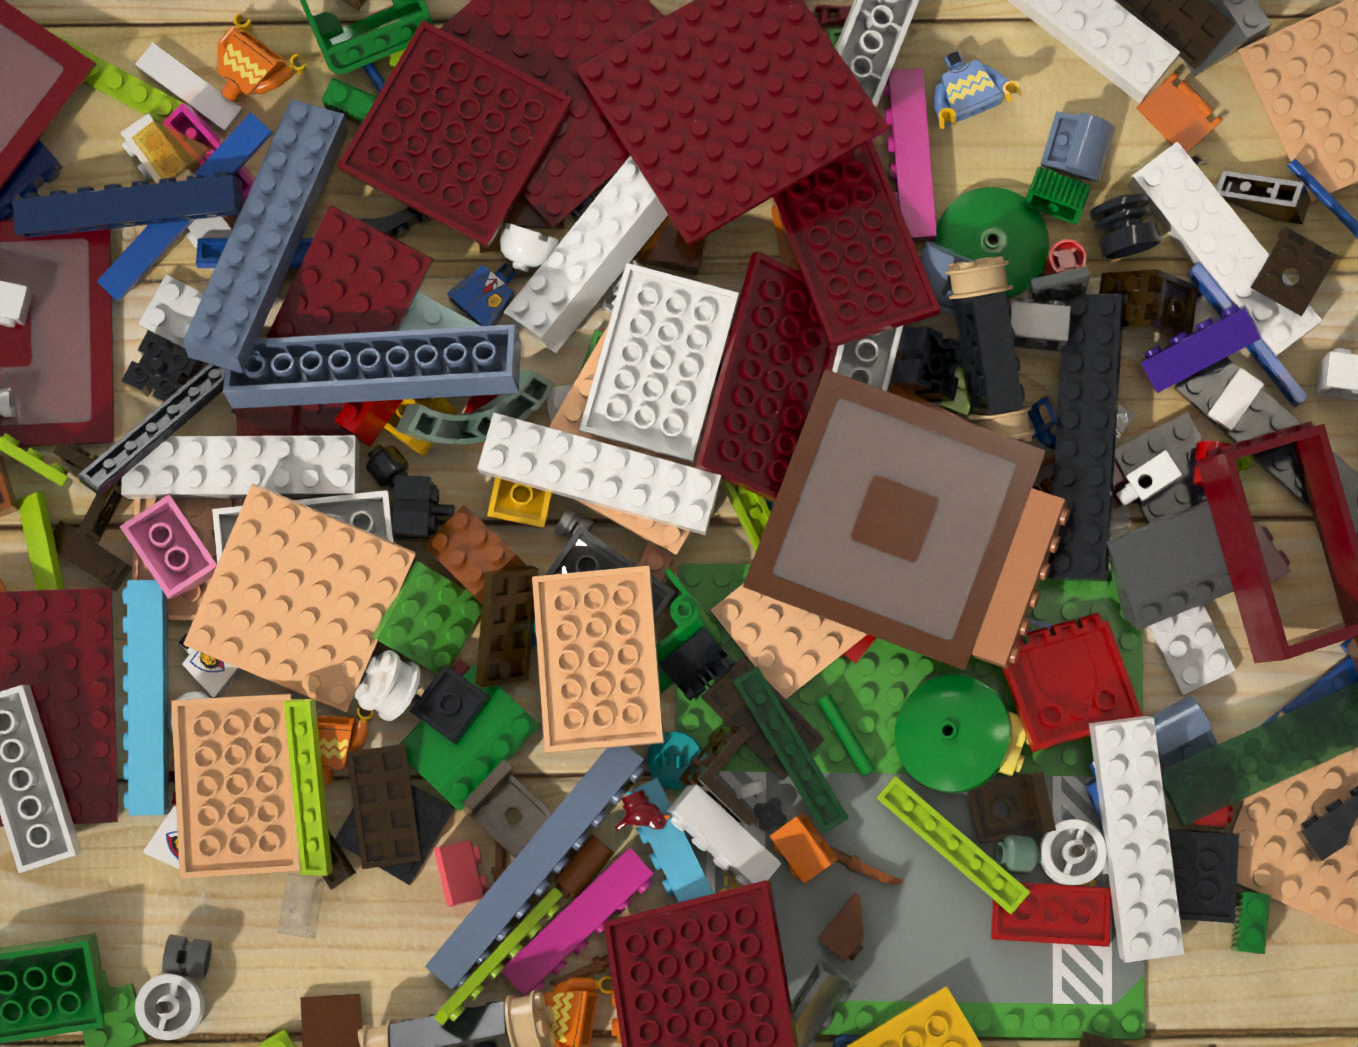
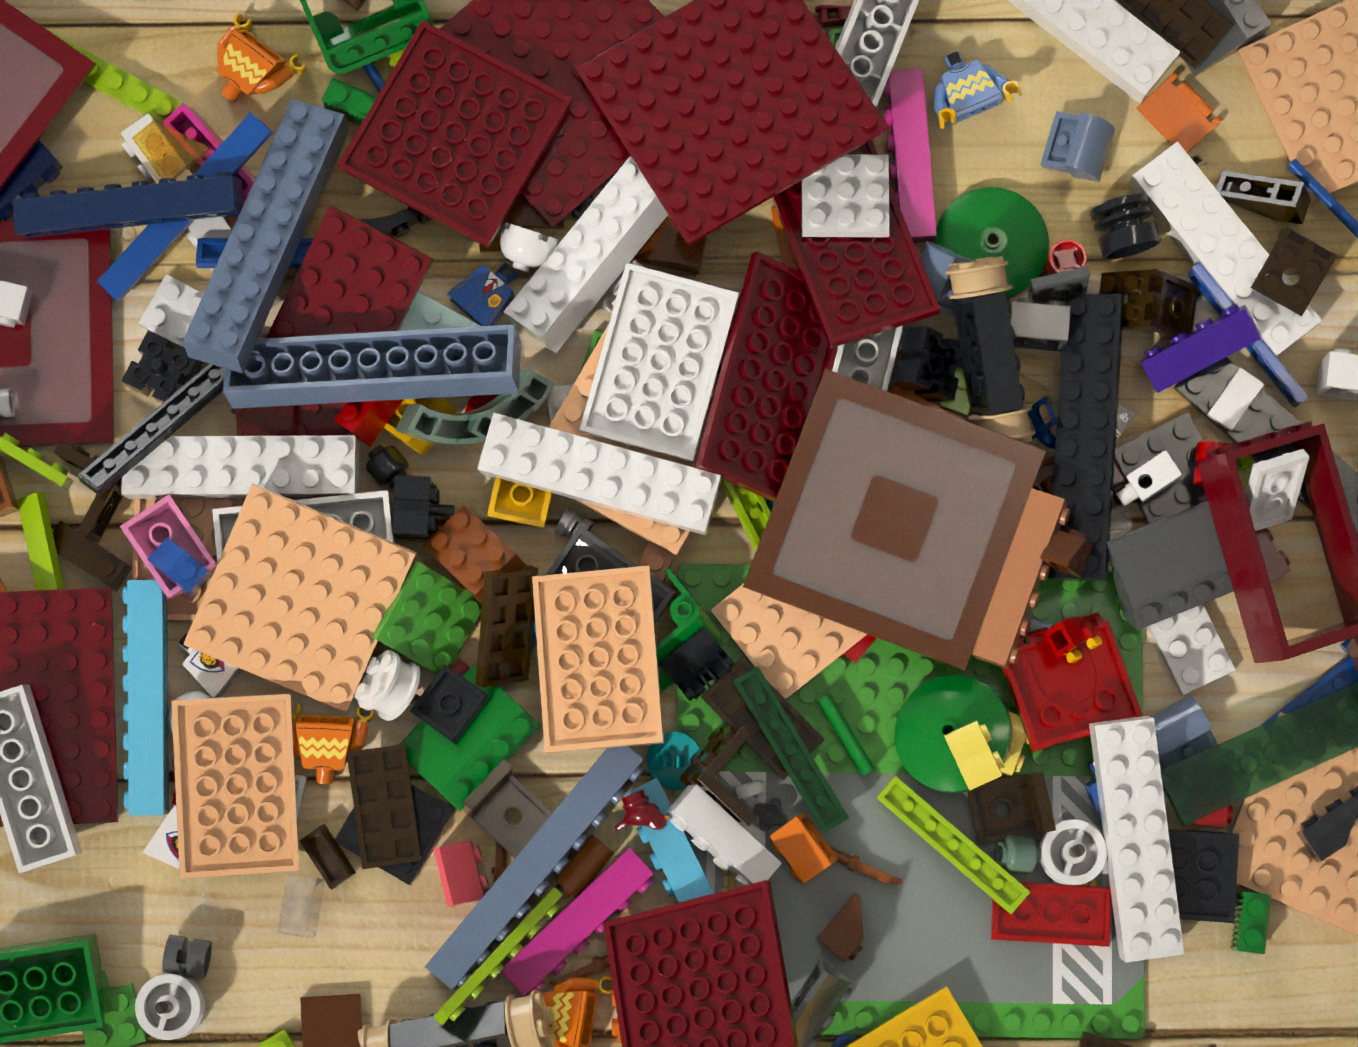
(179, 567): none -> blue slope
(189, 87): white tile -> none
(308, 787): lime plate -> none
(847, 198): none -> white plate
(974, 755): none -> light yellow brick
(1057, 195): green brick -> none
(1068, 552): none -> reddish brown slope
(1070, 634): none -> red piece
(1275, 488): none -> white plate

